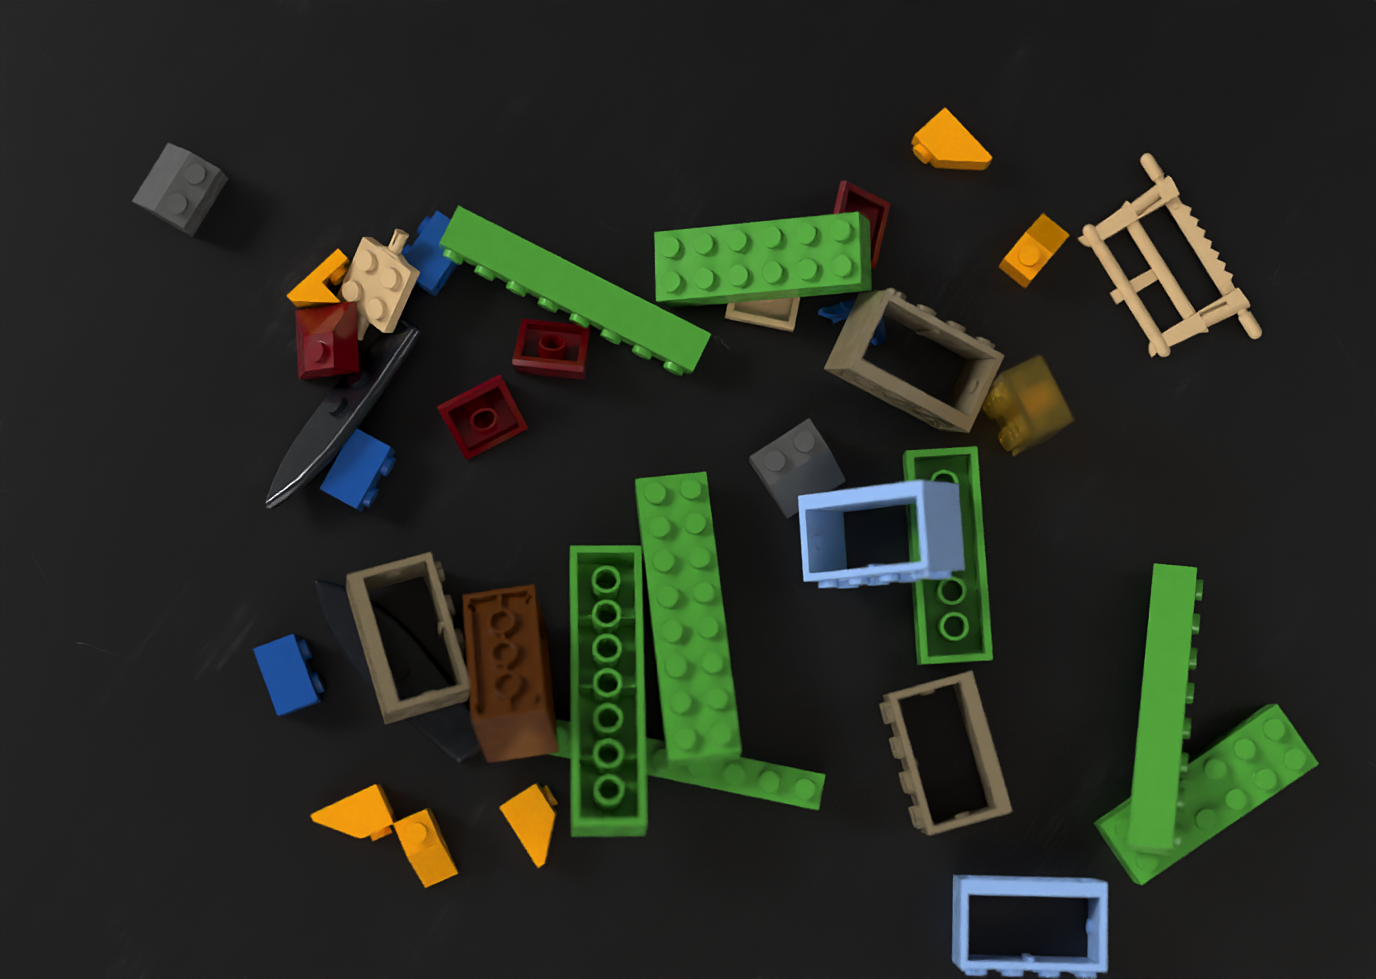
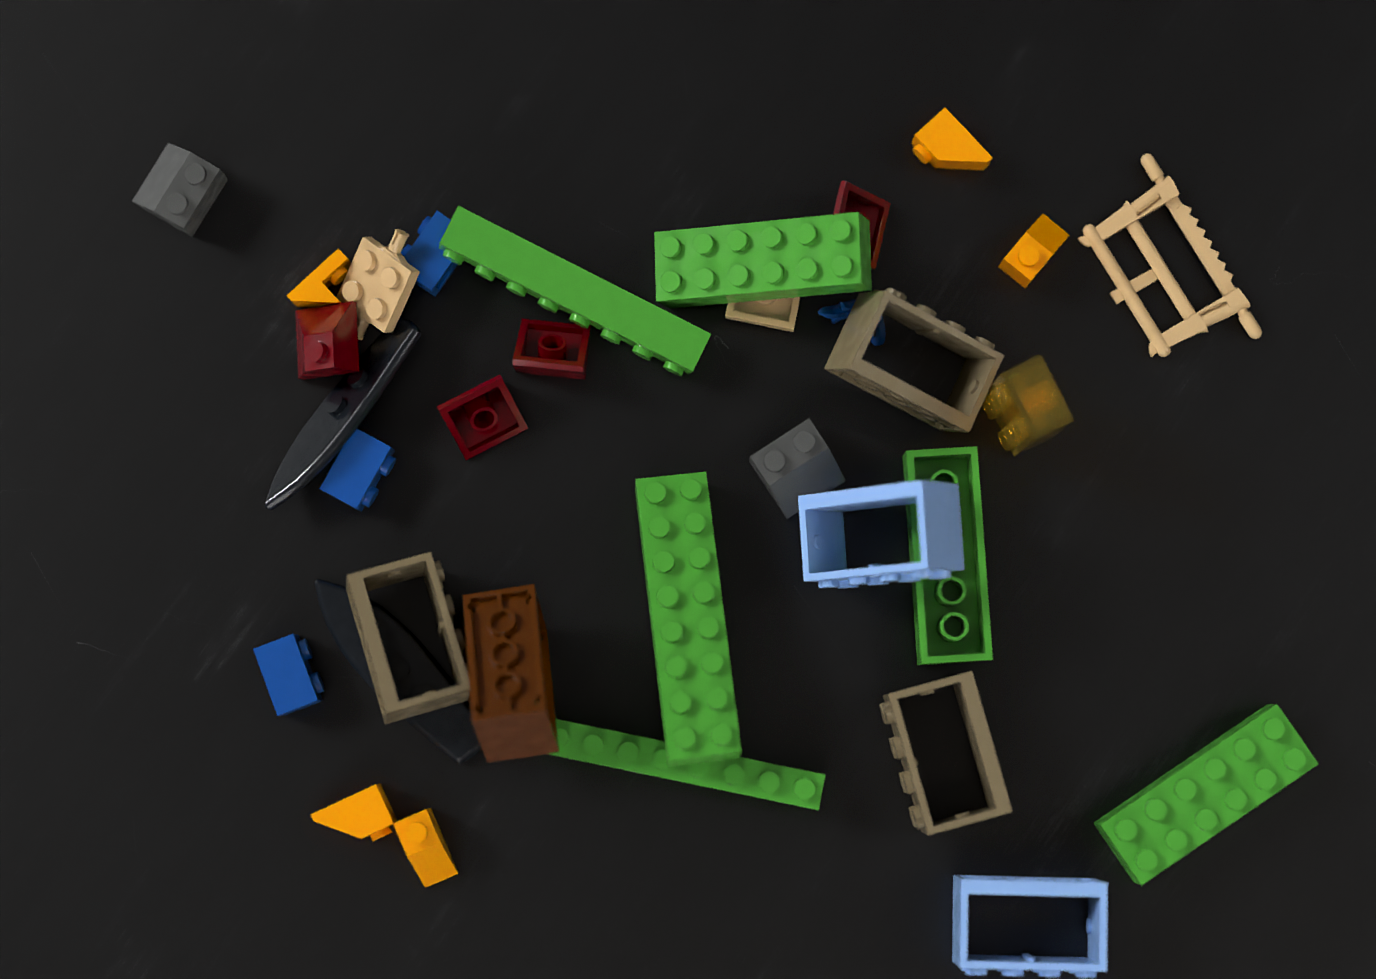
(533, 820): light orange slope -> none
(607, 692): bright green brick -> none
(1163, 710): bright green brick -> none

